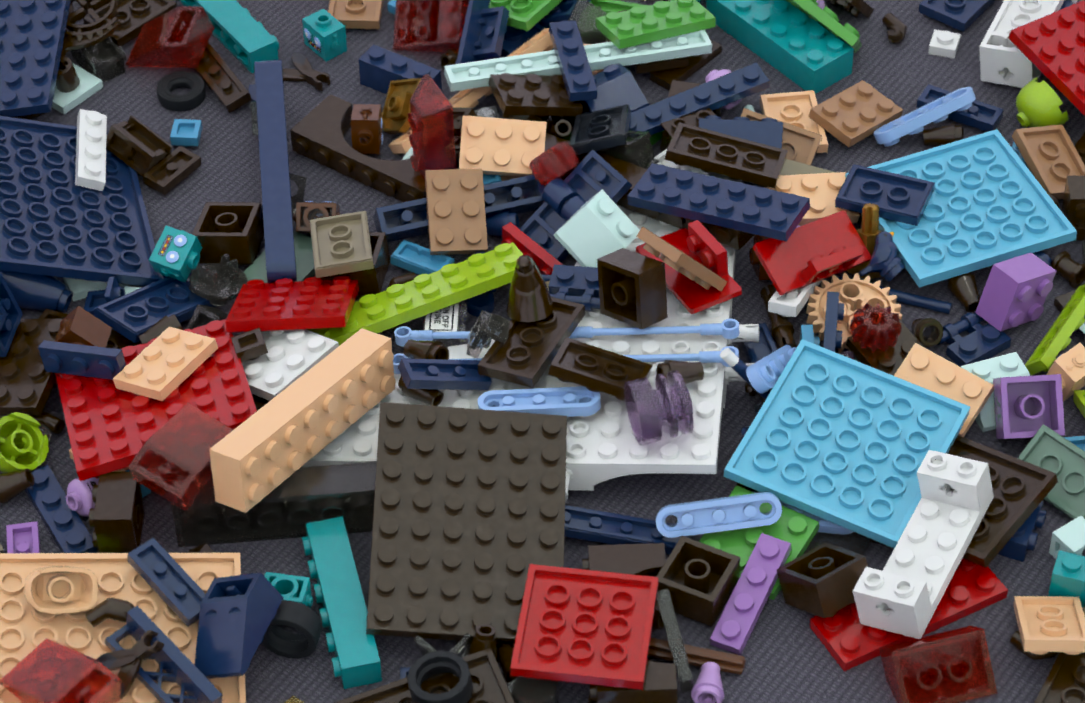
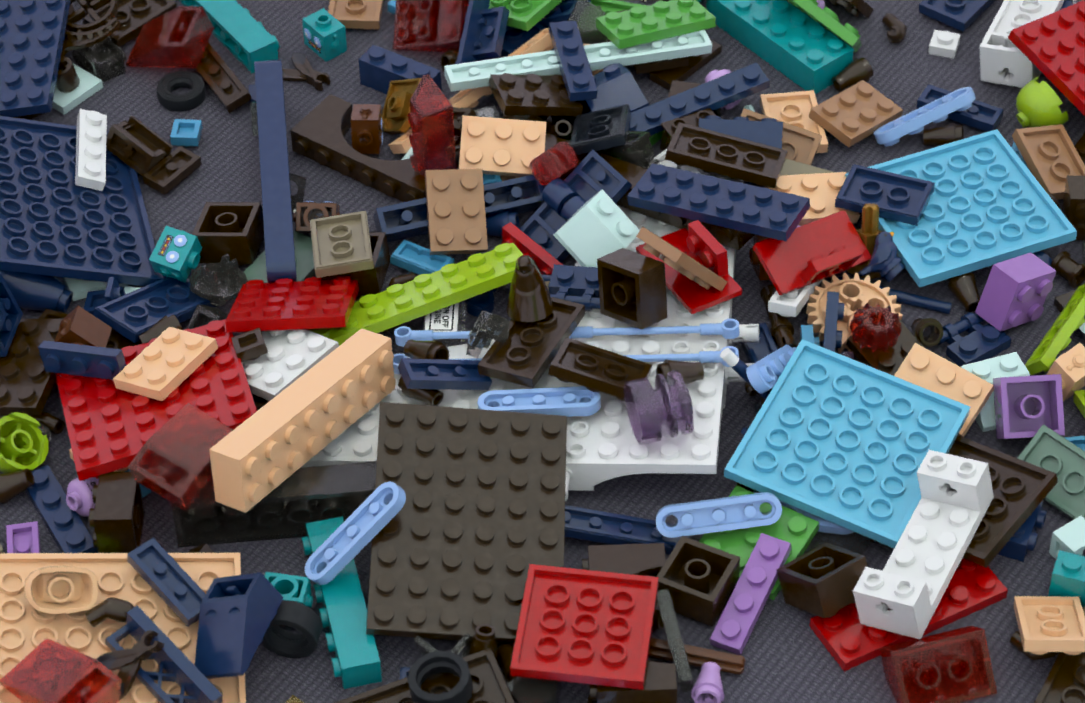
(355, 533): none -> light blue plate
(852, 74): none -> dark brown cone

